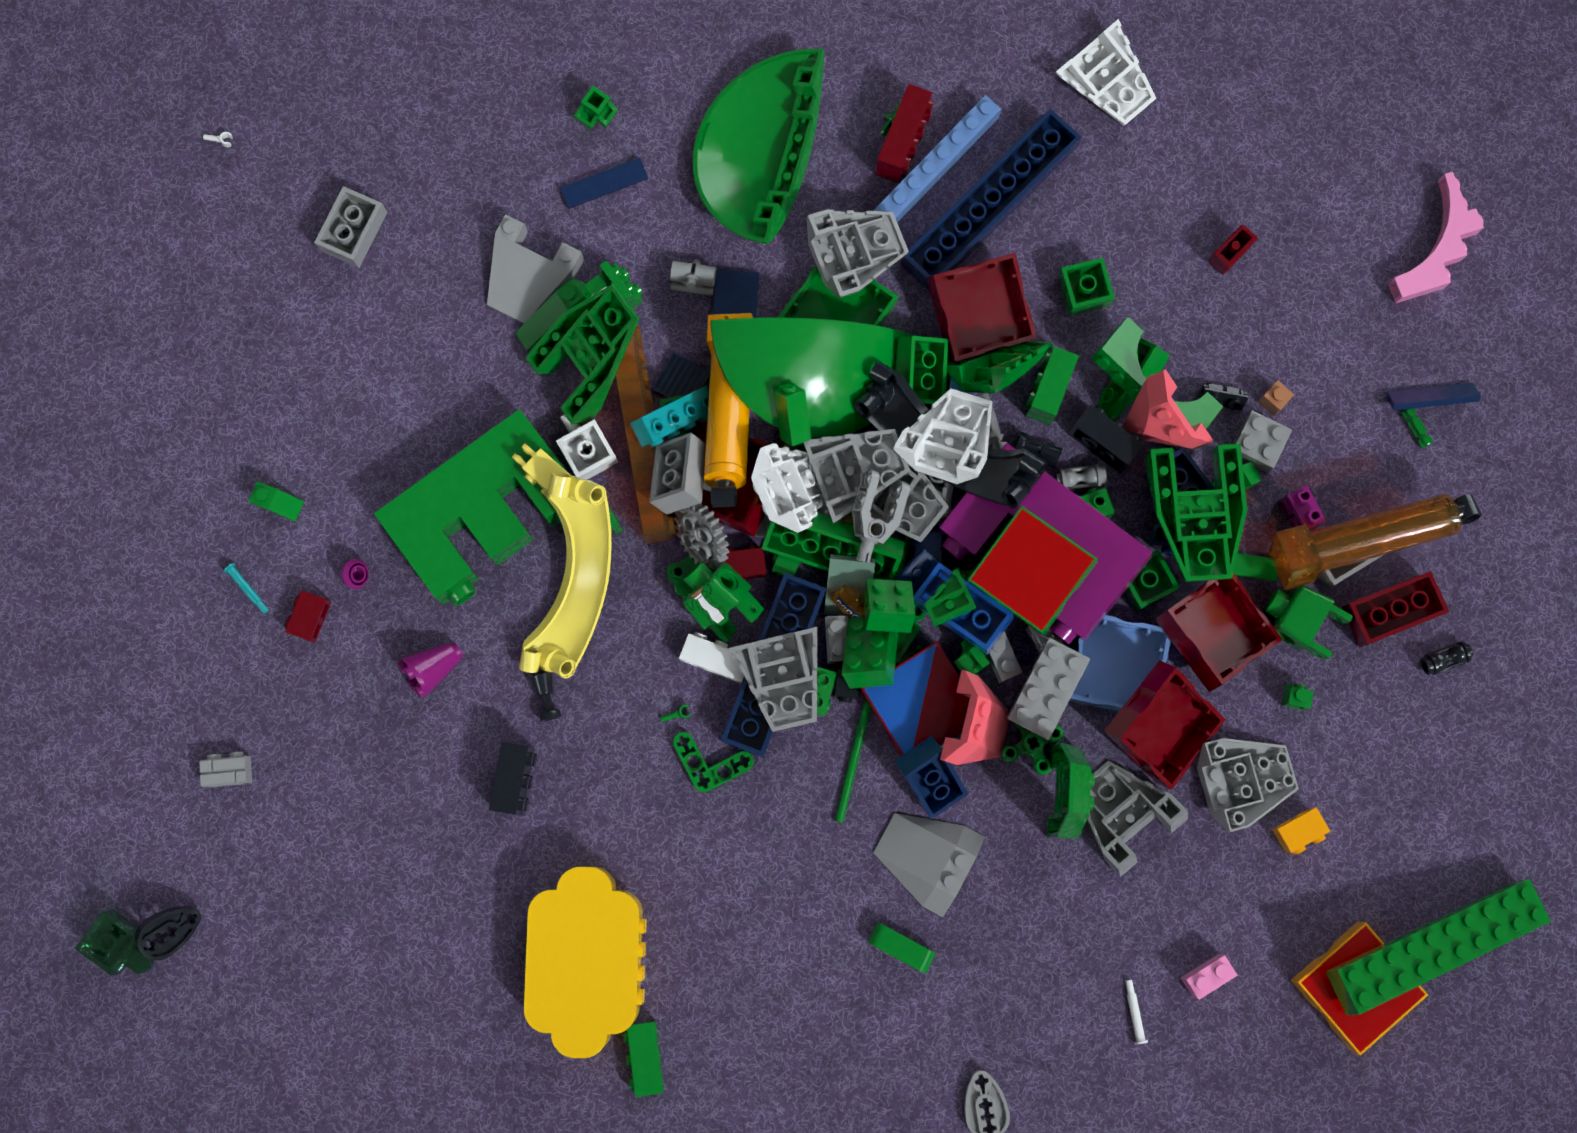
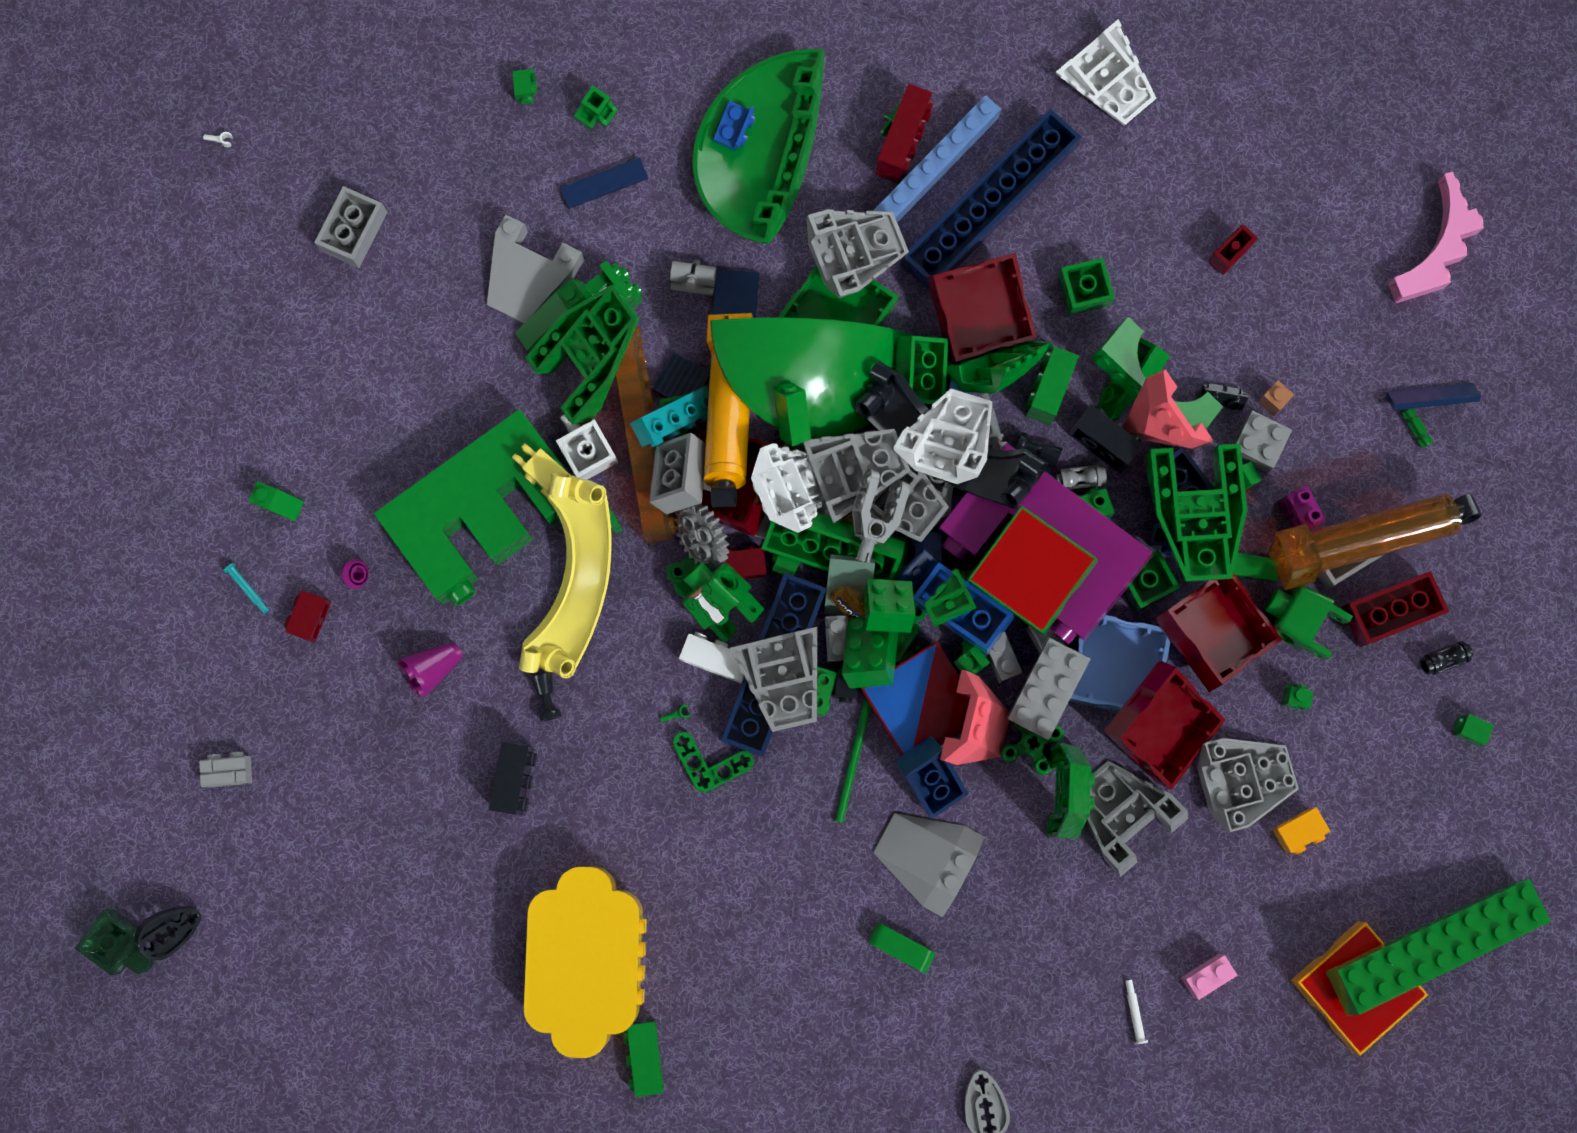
(525, 86): none -> green brick
(733, 126): none -> blue bracket
(1472, 730): none -> green brick

